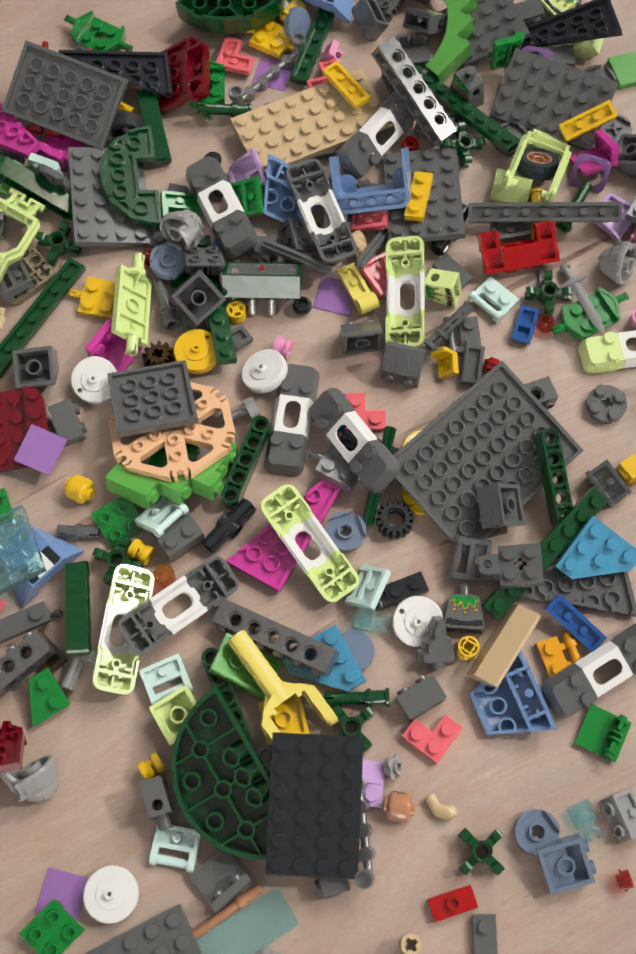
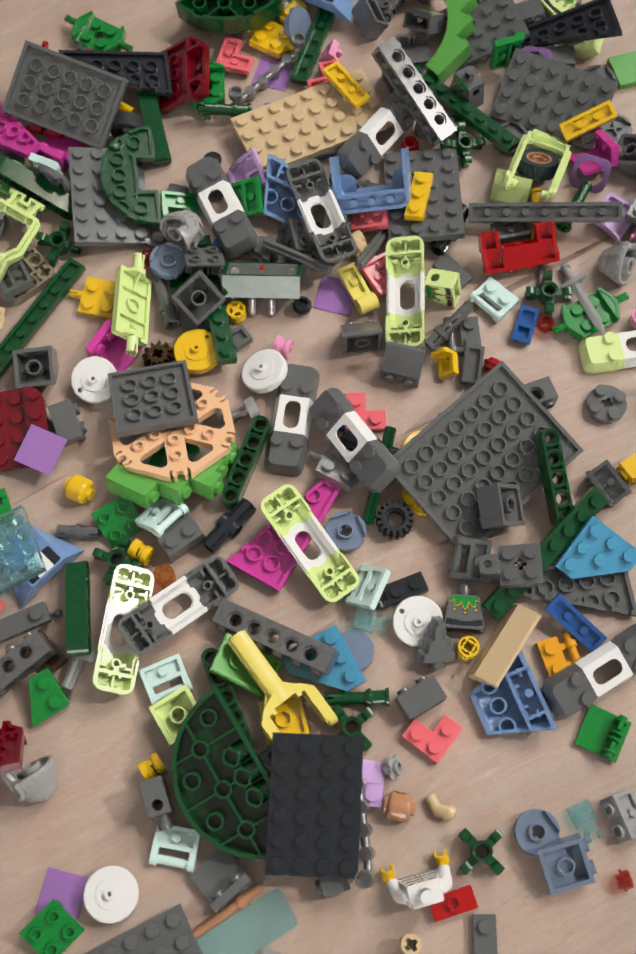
(421, 888): none -> white torso

